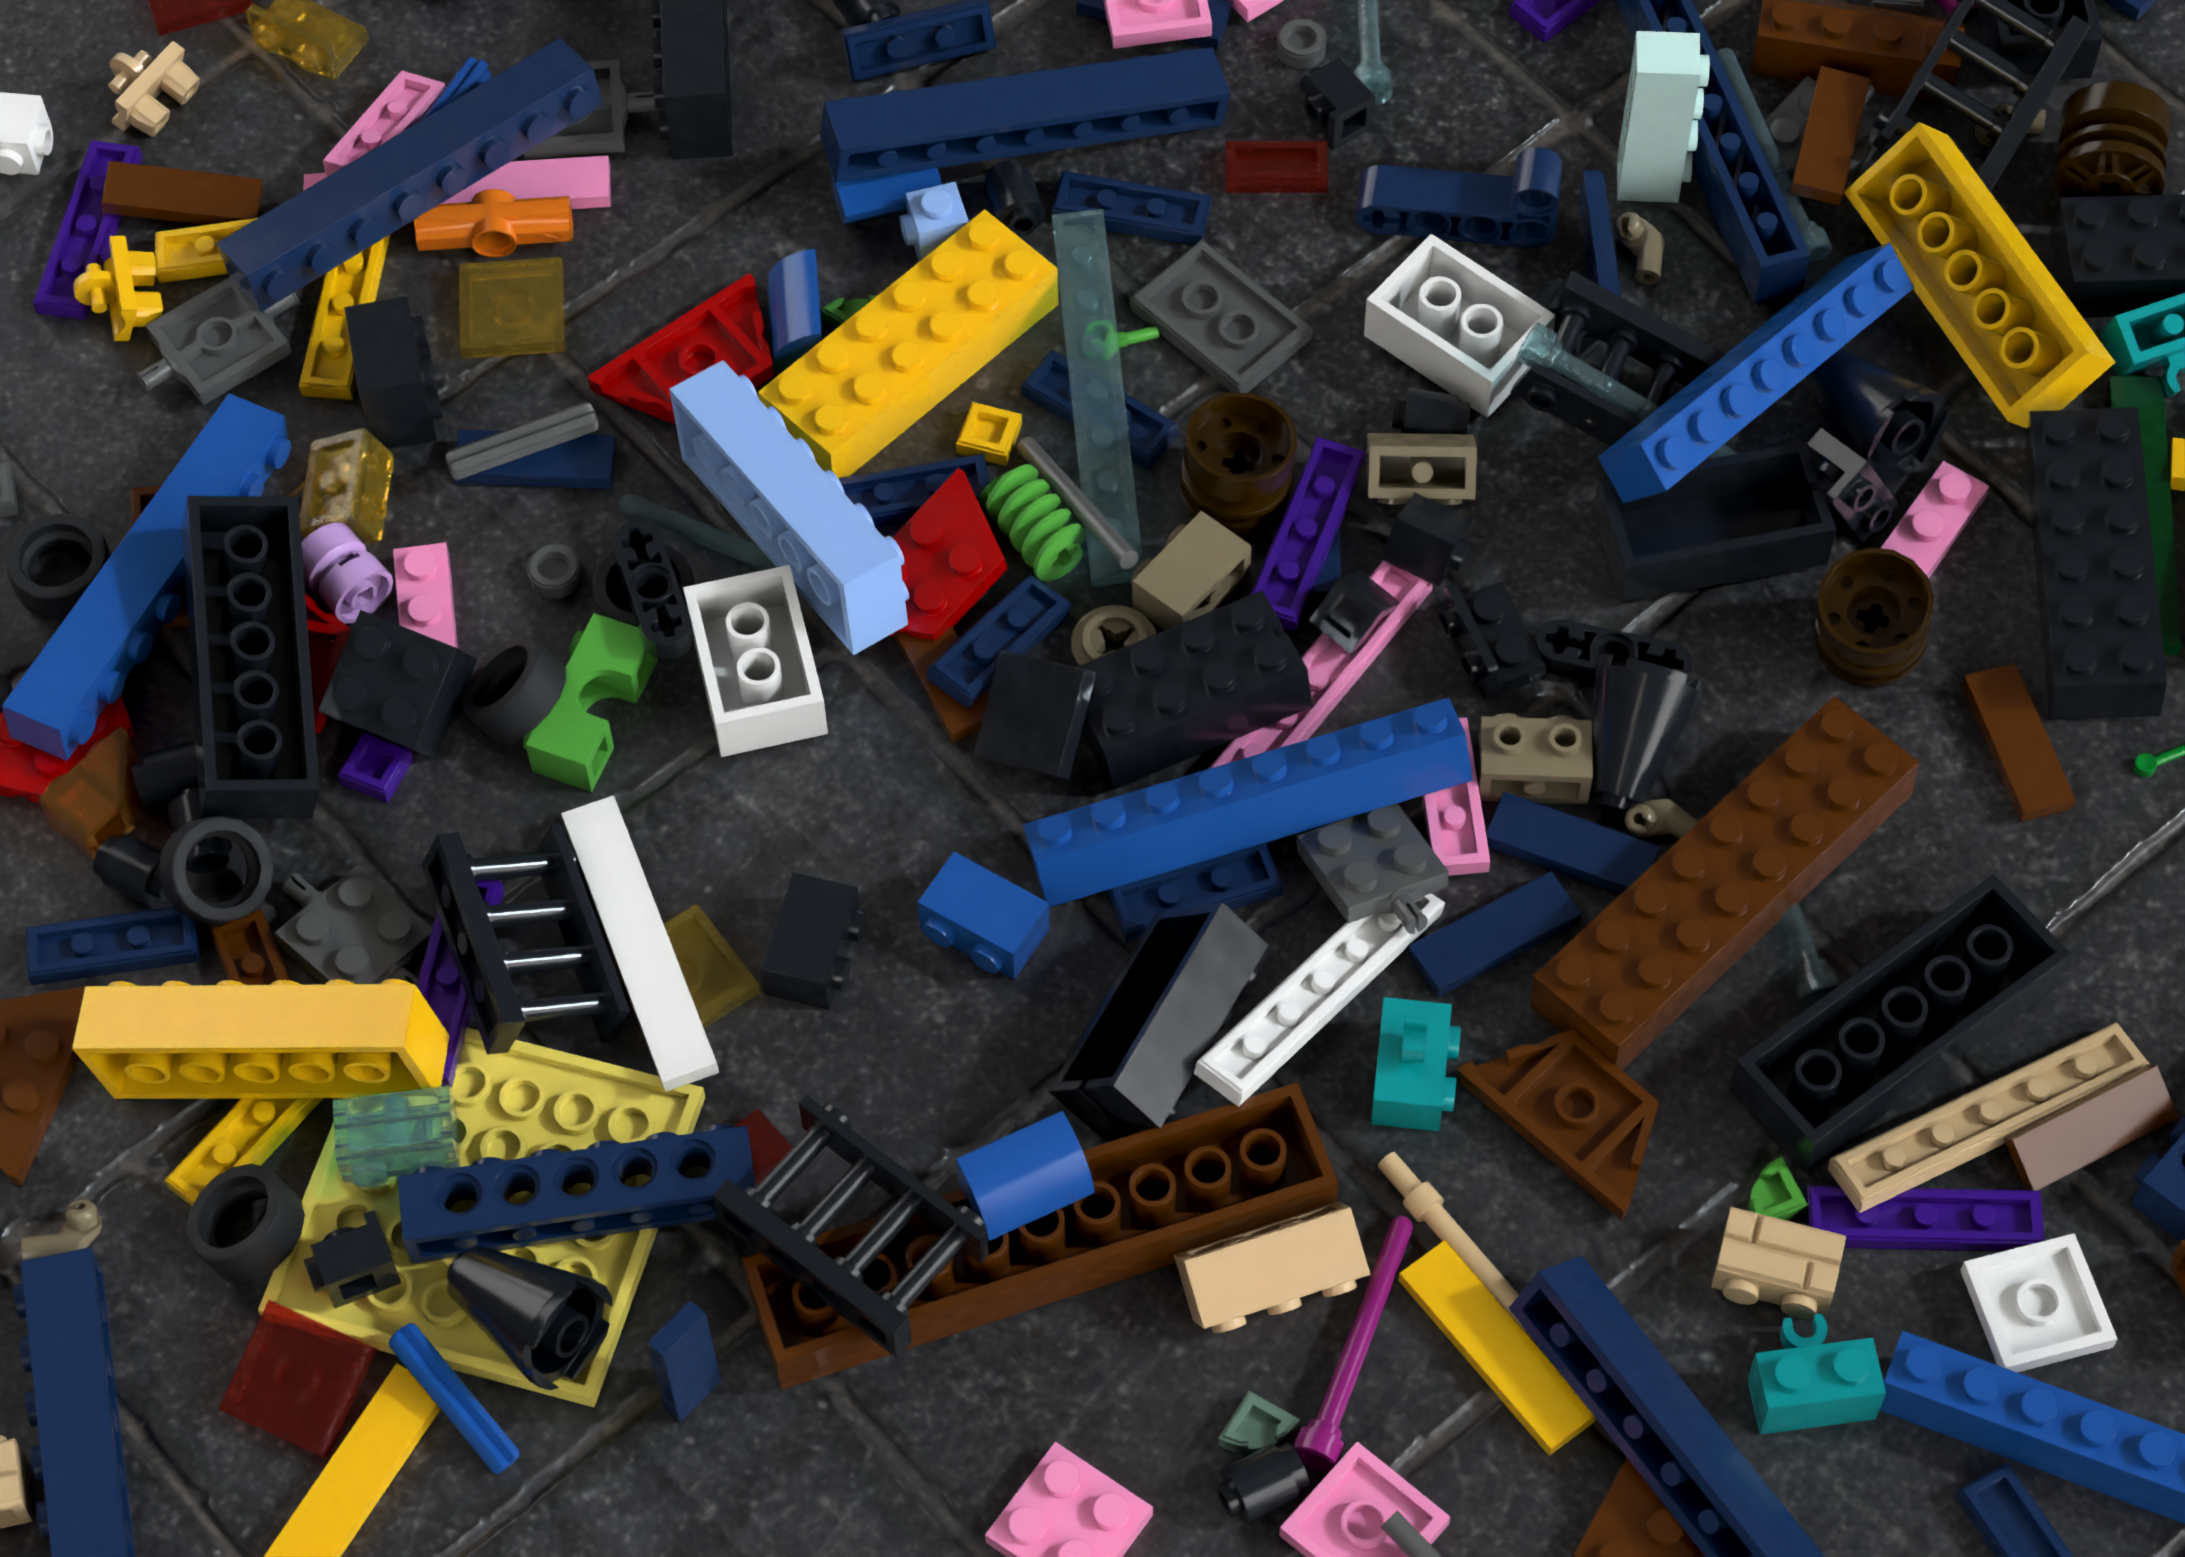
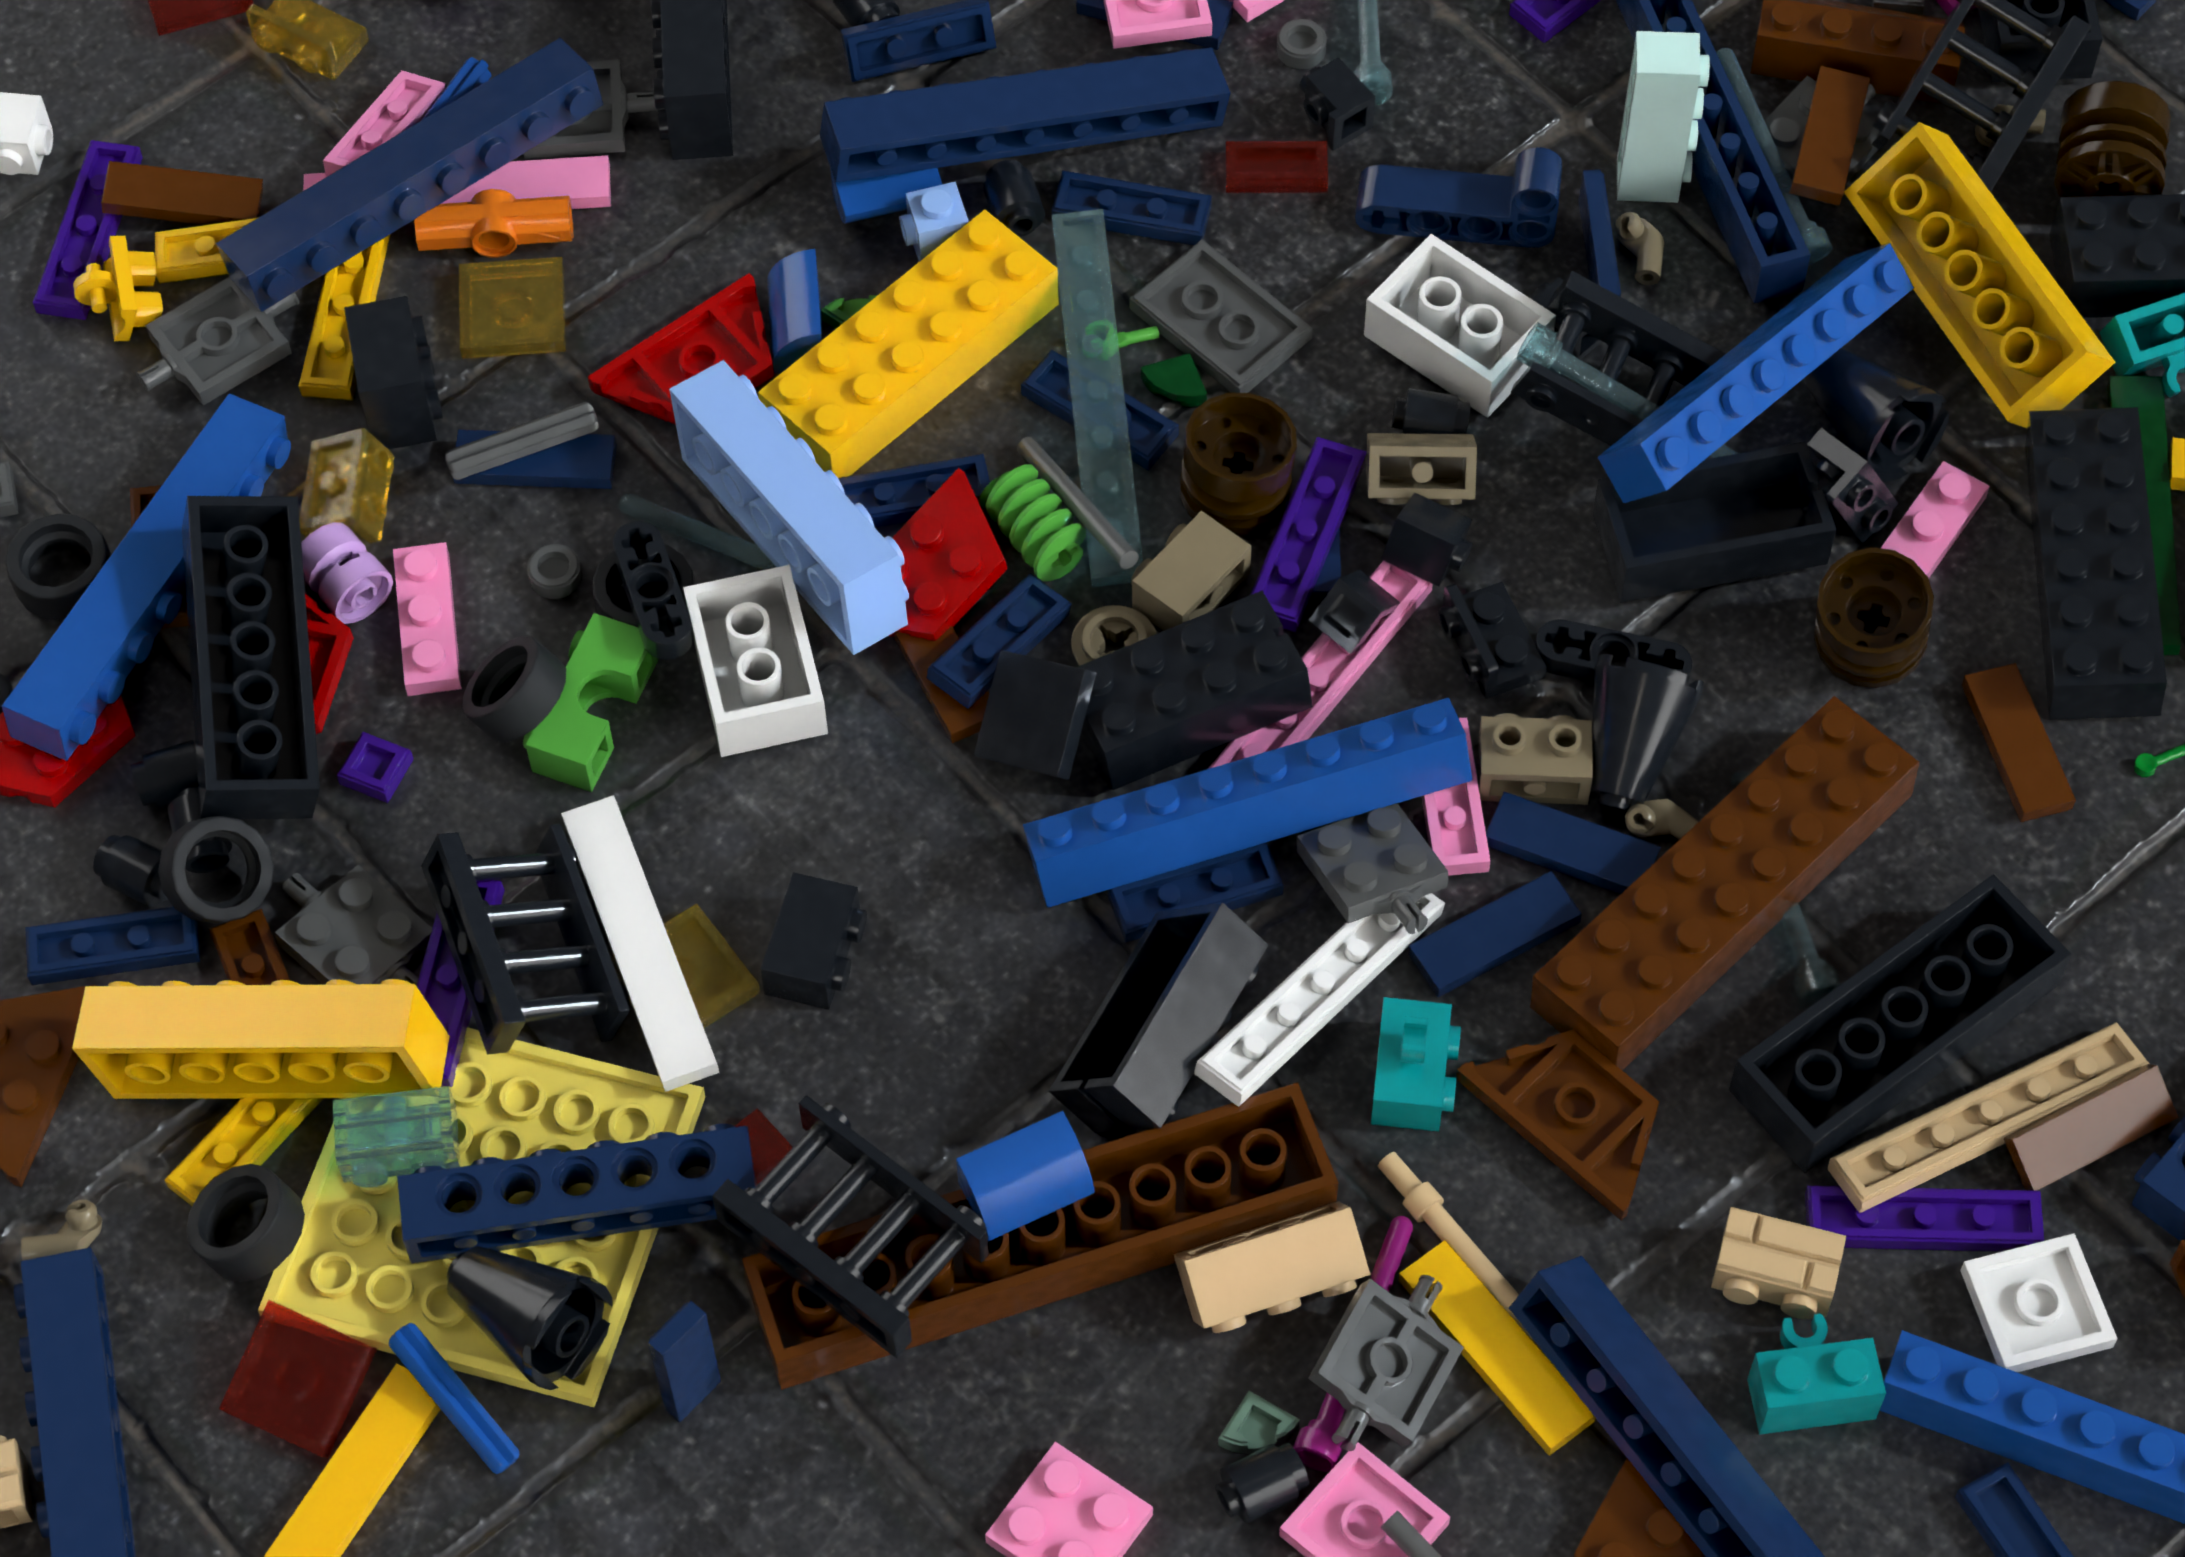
(95, 795): clear orange slope -> none
(138, 101): tan hips -> none
(352, 1263): black brick -> none
(397, 684): black brick -> none
(983, 916): blue brick -> none
(989, 433): yellow tile -> none
(1175, 380): none -> dark green tile
(1386, 1362): none -> dark grey plate
(1777, 1193): bright green tile -> none

